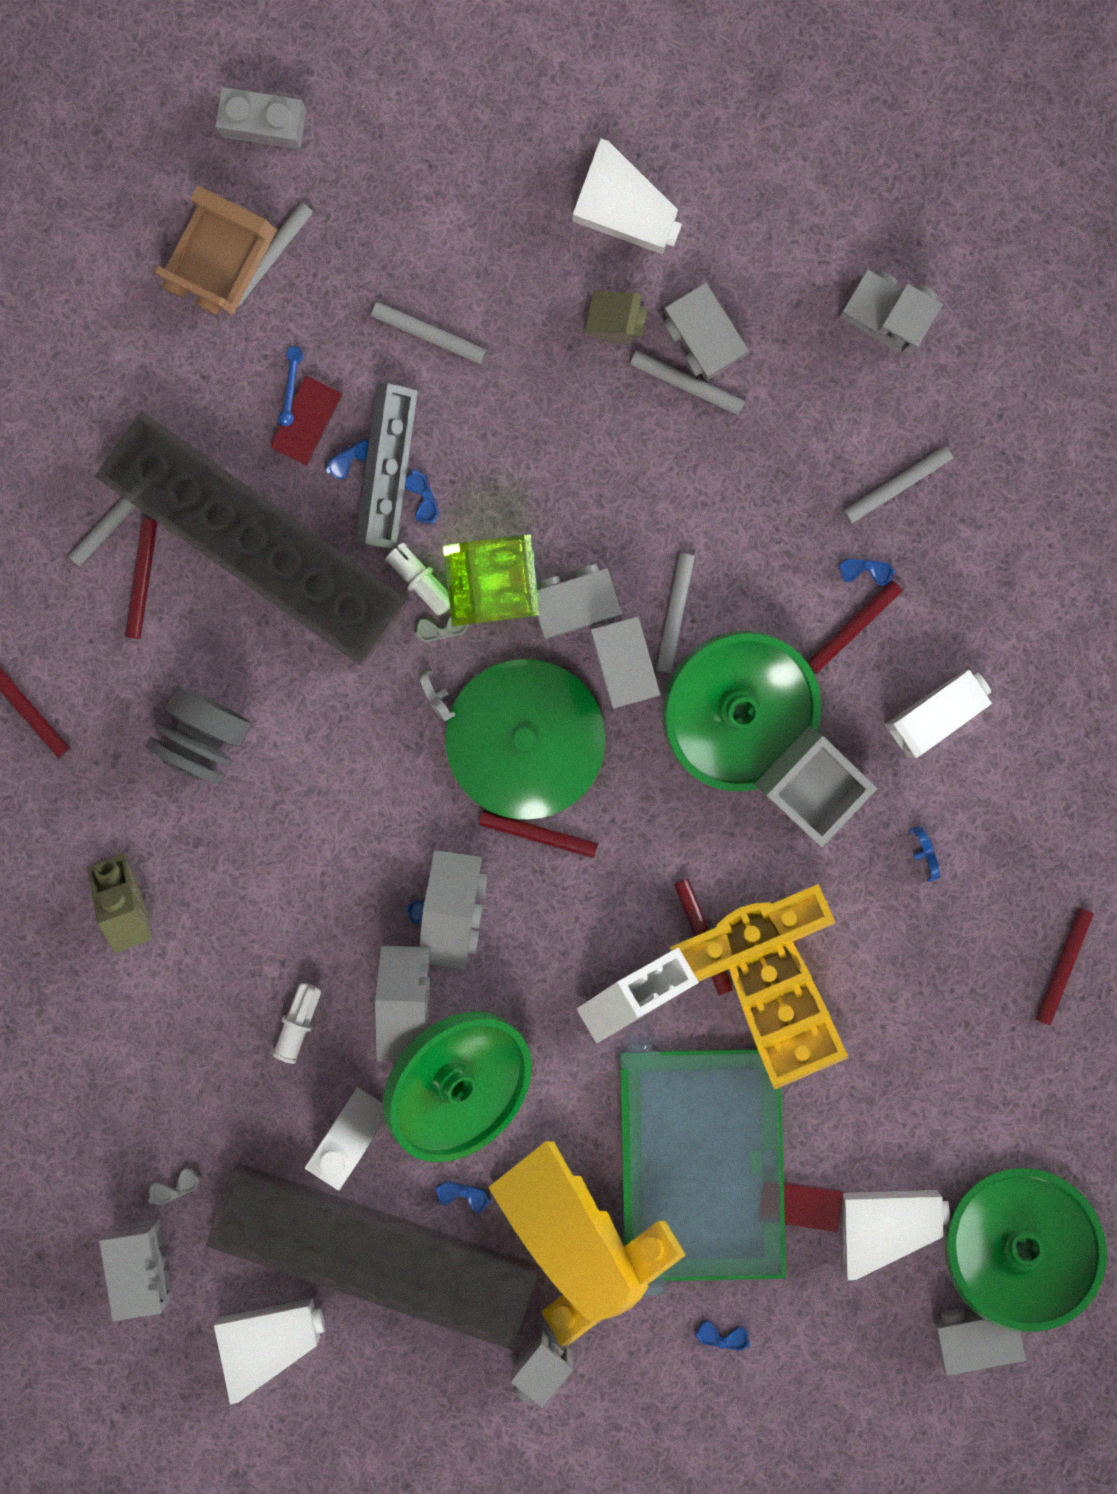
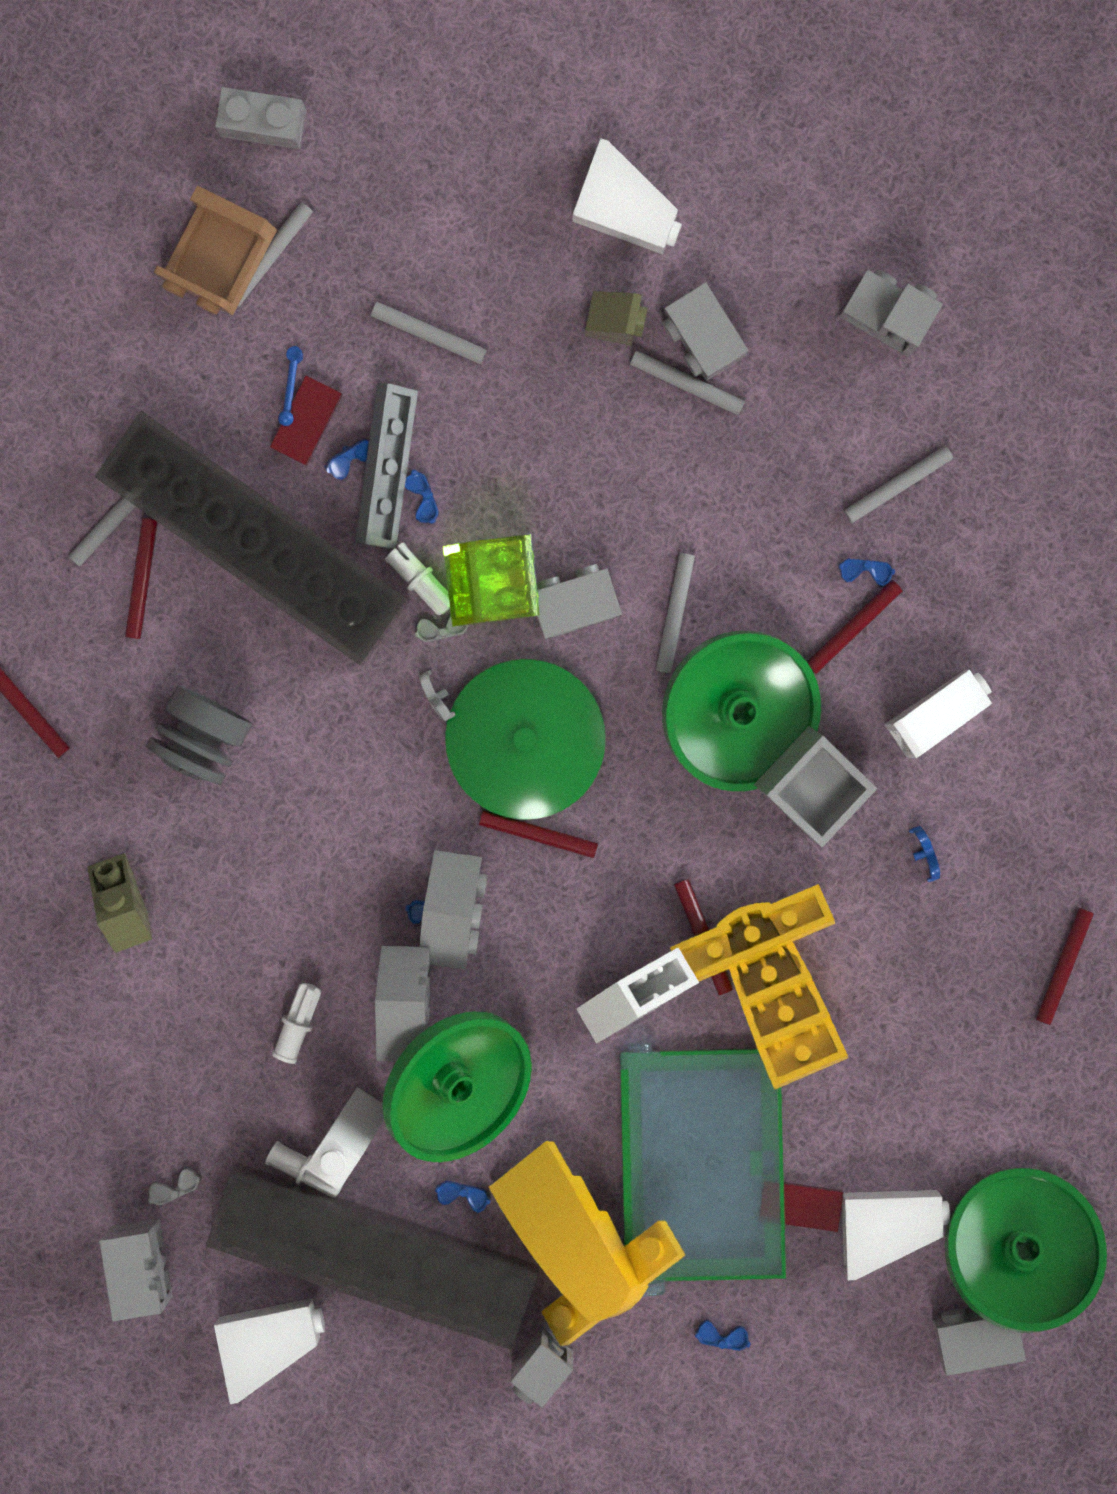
(294, 1165): none -> white axle
(625, 662): light grey piece -> none

